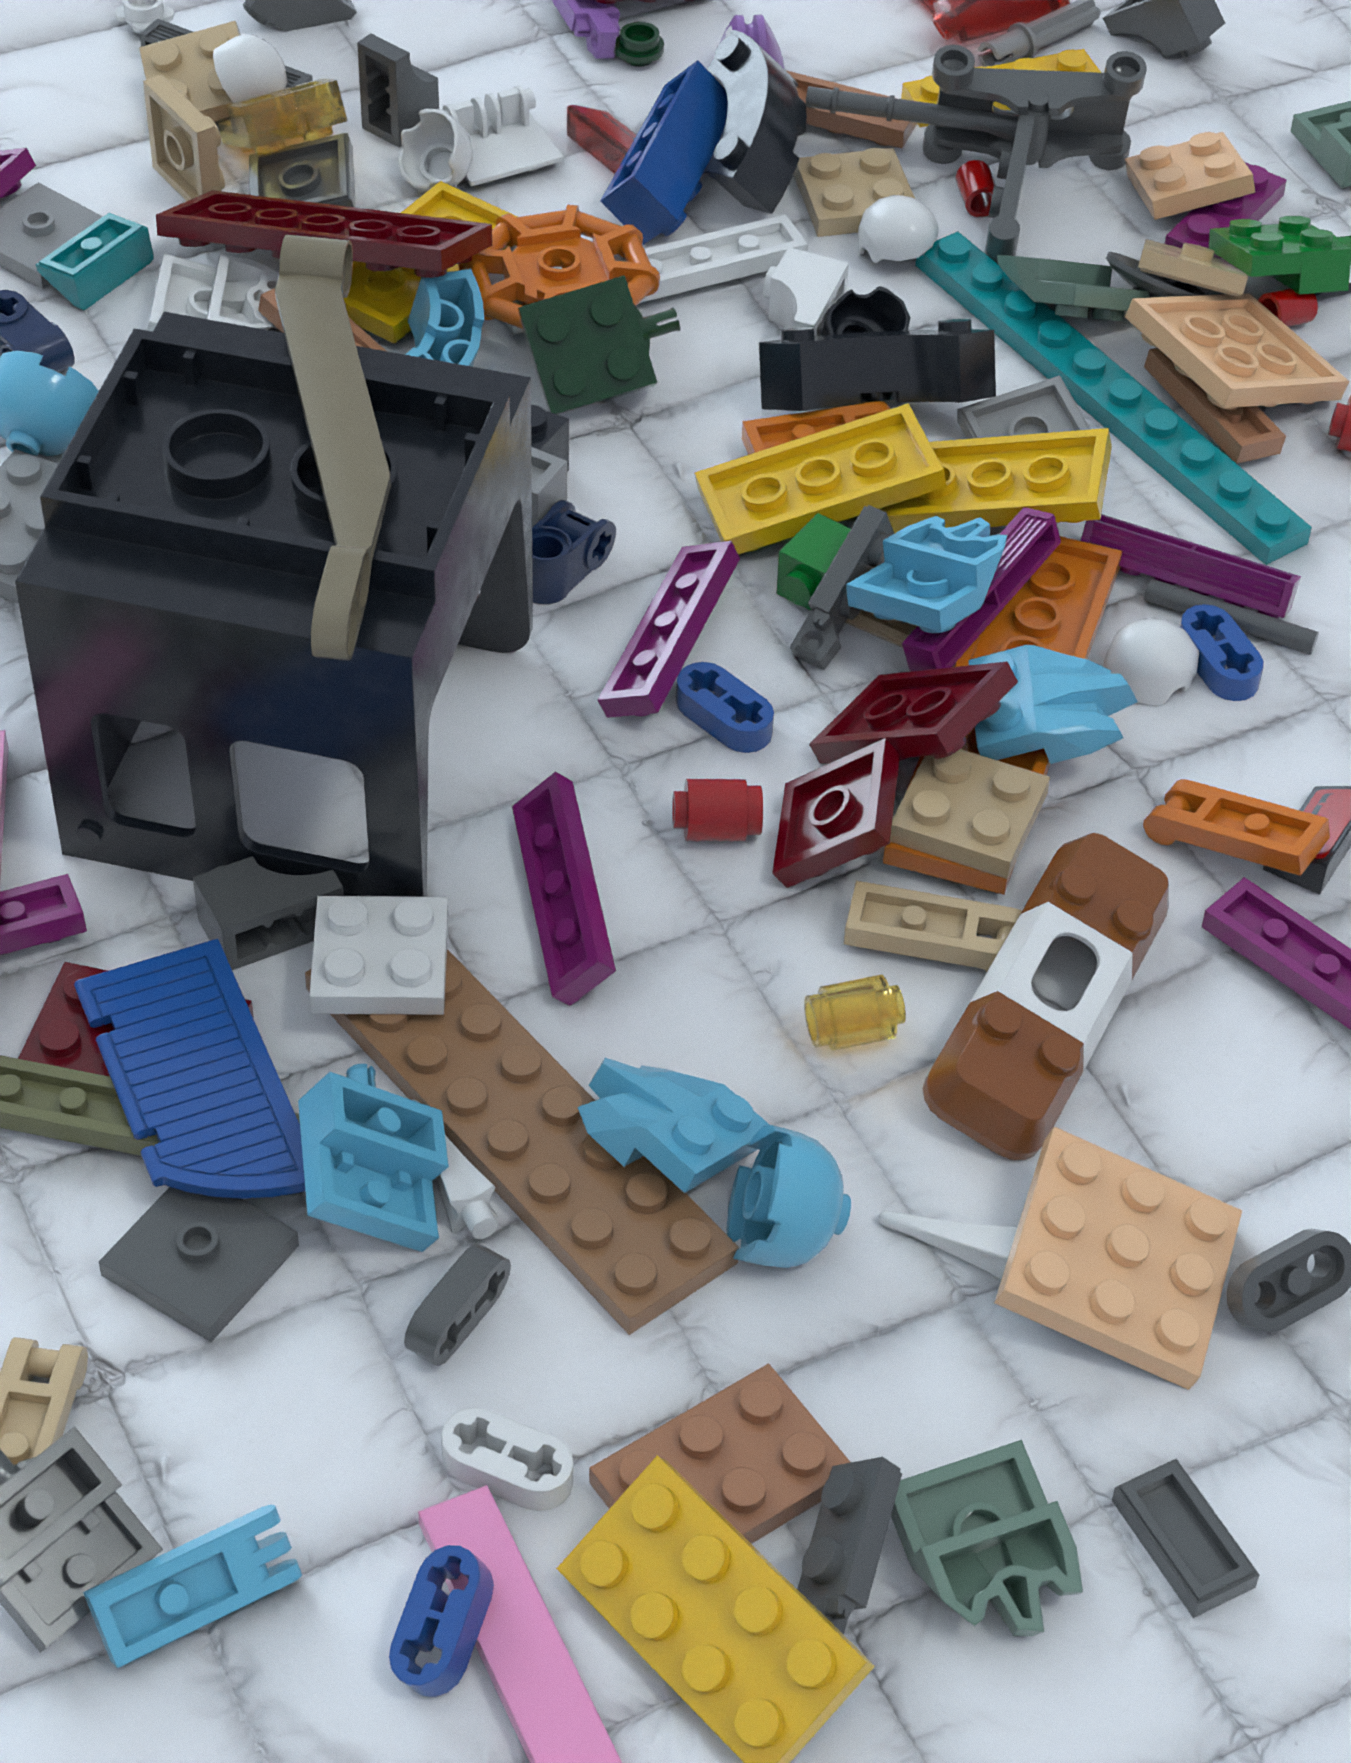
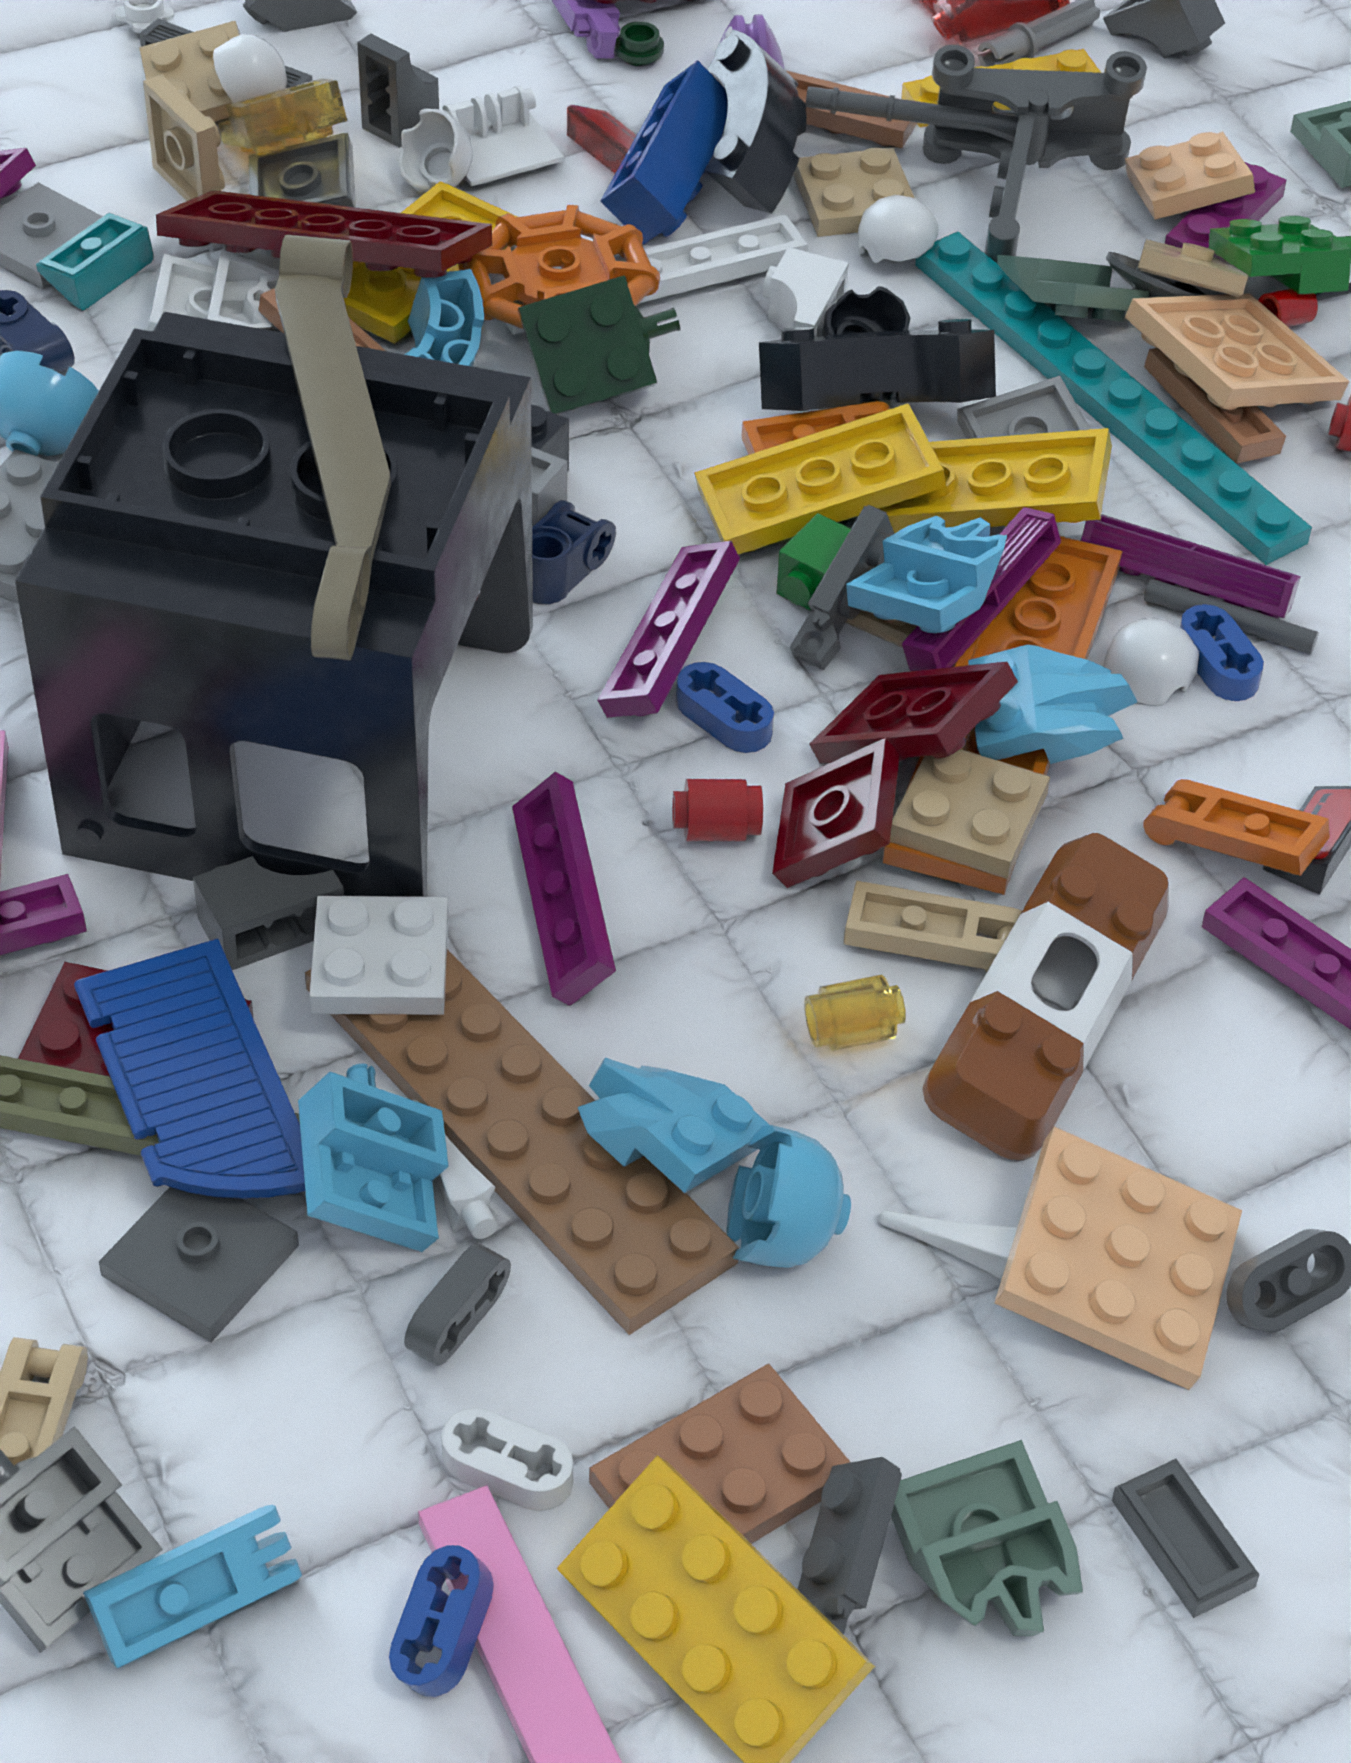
(976, 187): red hinge -> none

